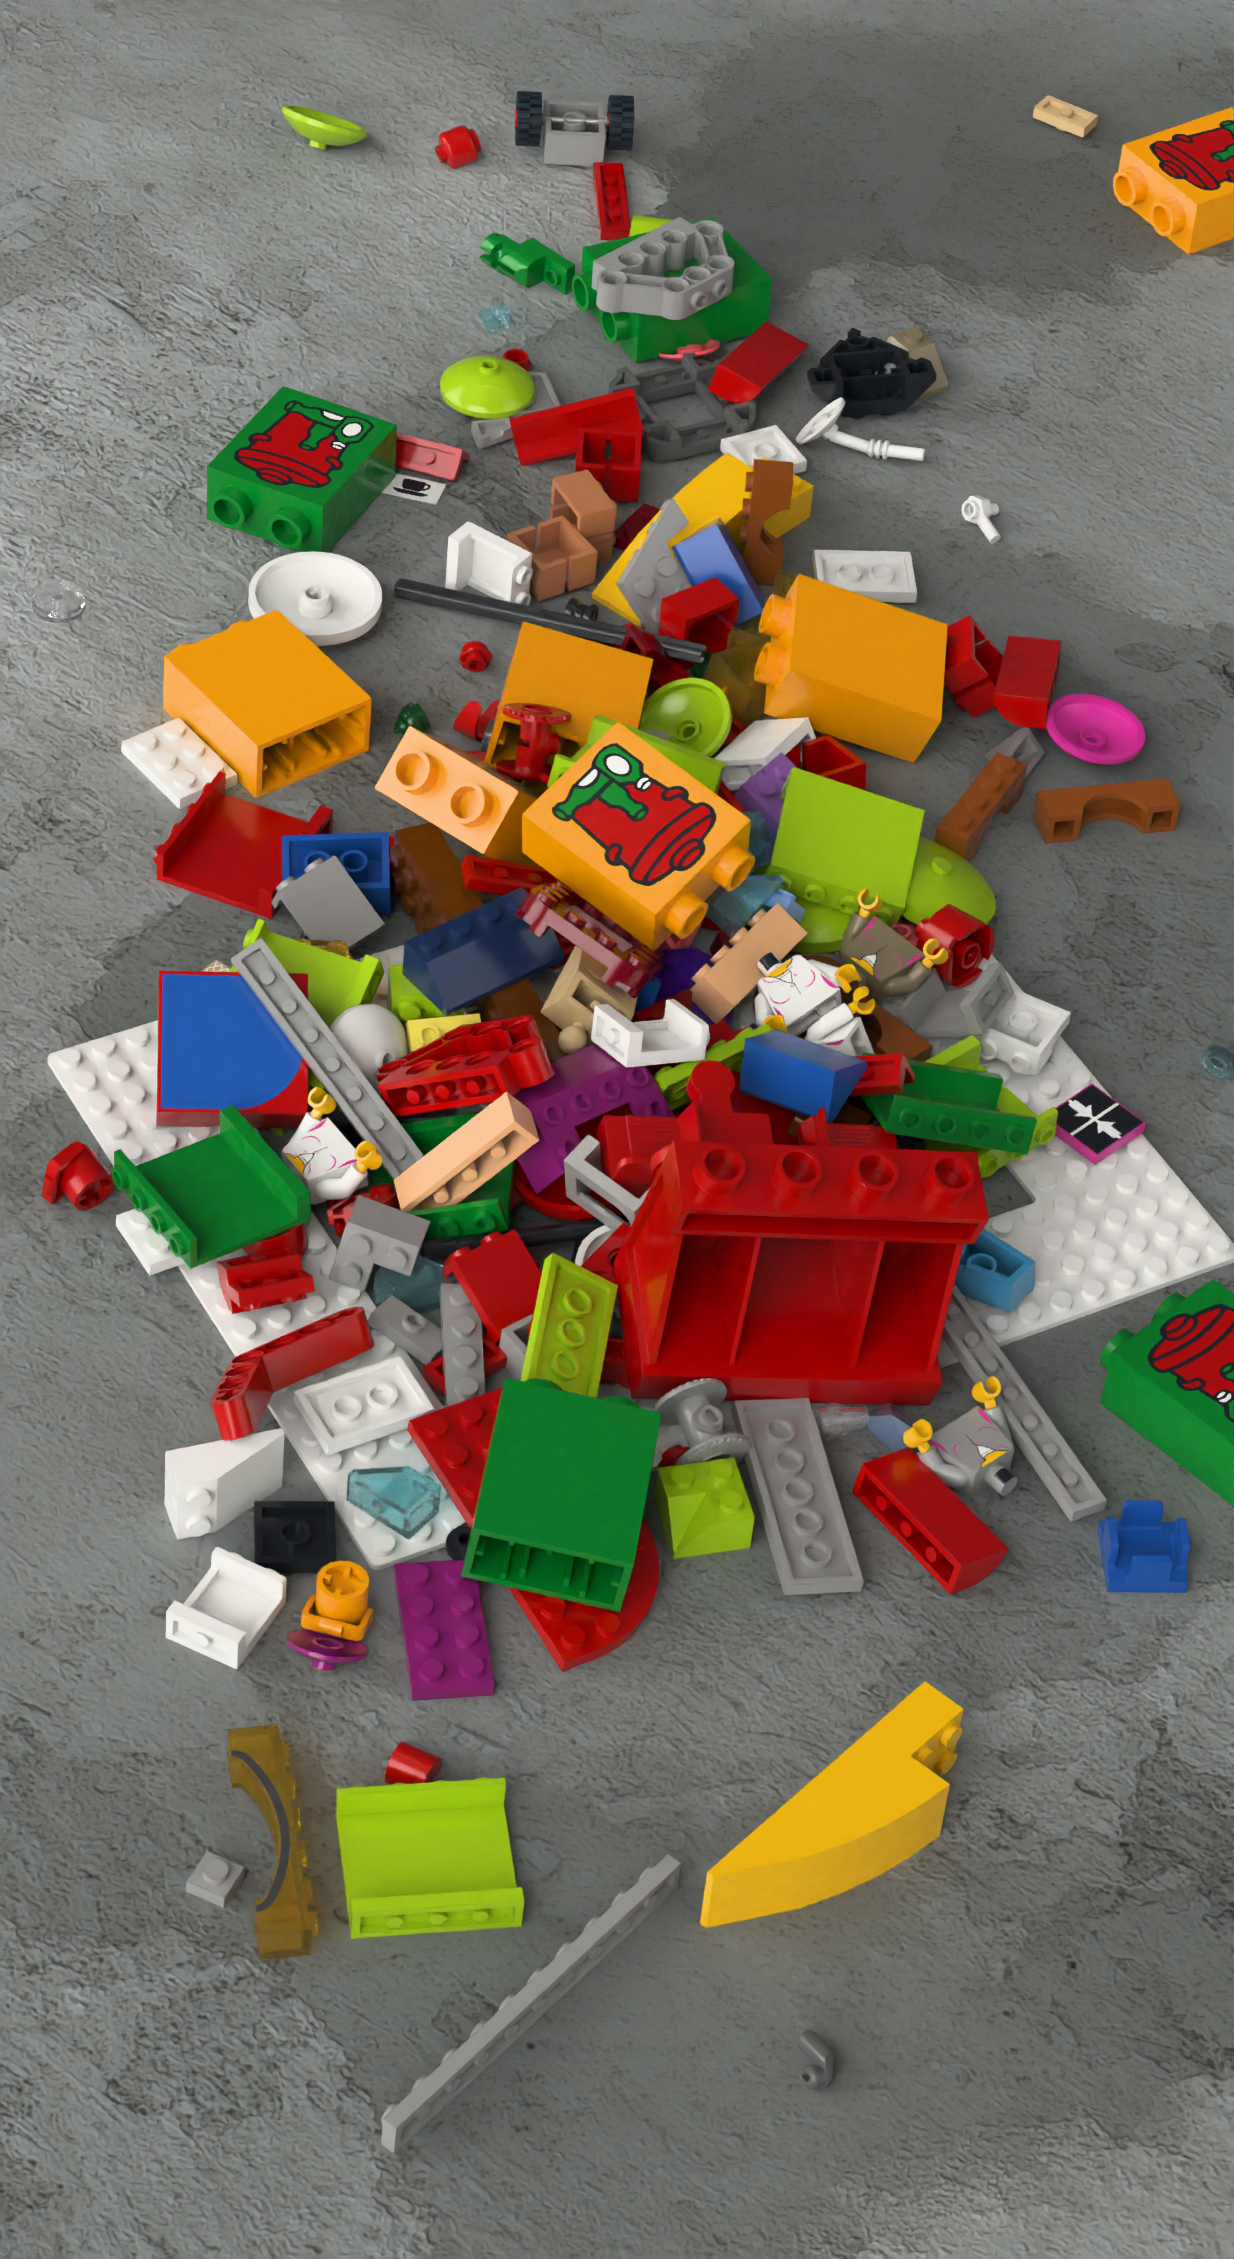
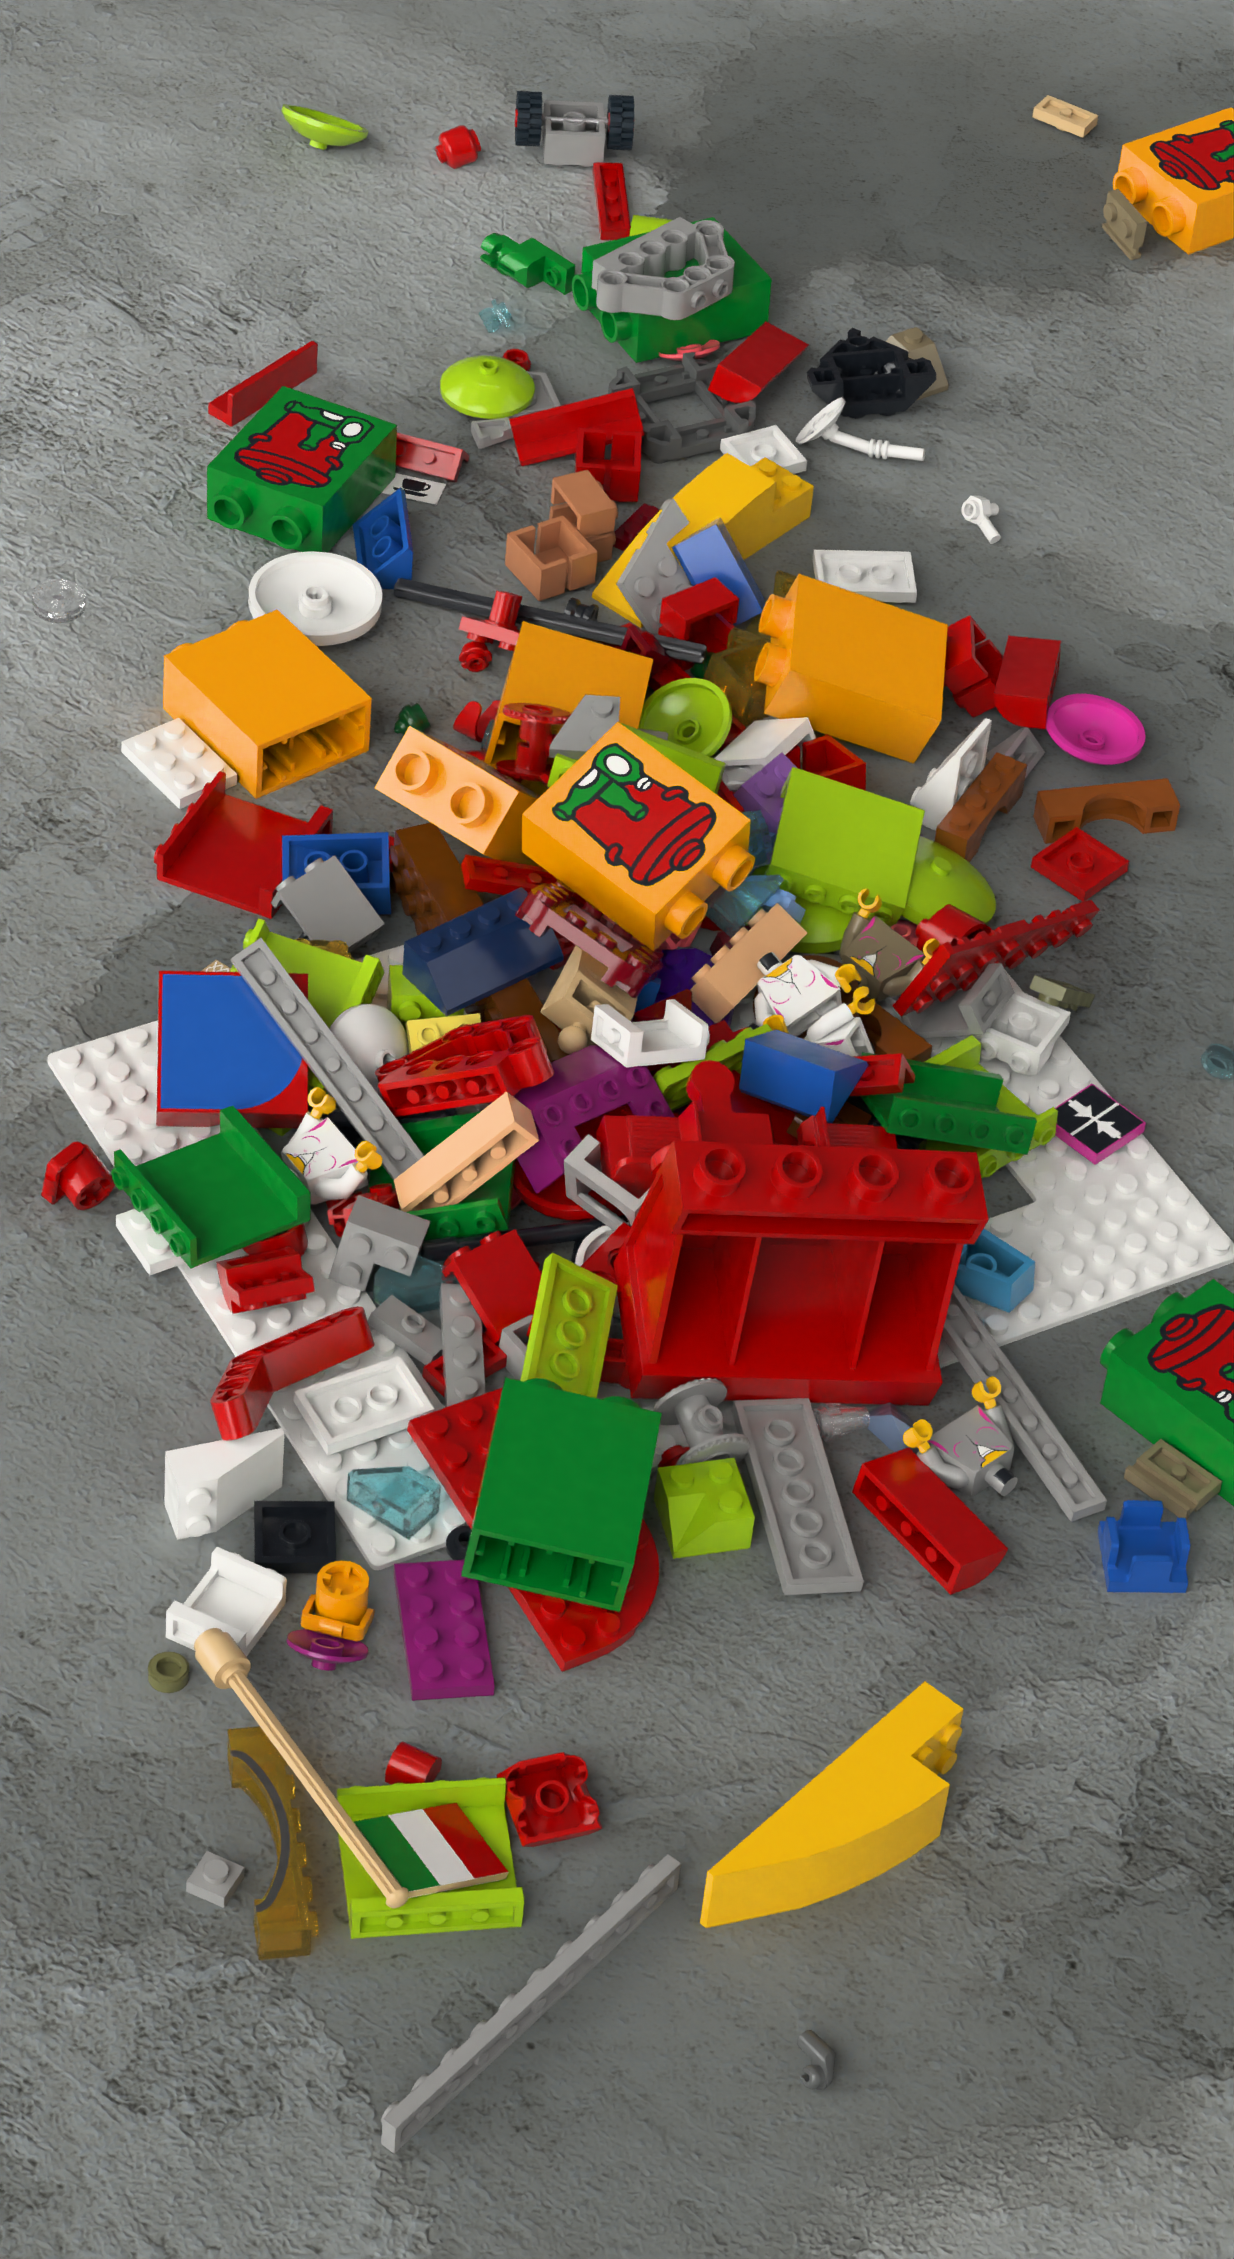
(168, 1672): none -> olive tile
(261, 387): none -> red panel
(385, 540): none -> blue slope
(401, 1852): none -> flag
(488, 565): white panel -> none
(500, 623): none -> plate
(550, 1799): none -> red slope
(586, 726): none -> light grey wing
(770, 493): dark orange arch -> none
(952, 777): none -> white slope
(1007, 944): none -> red wing
(1061, 993): none -> olive plate
(1079, 864): none -> red plate
(1124, 224): none -> dark tan plate
(1173, 1479): none -> dark tan plate

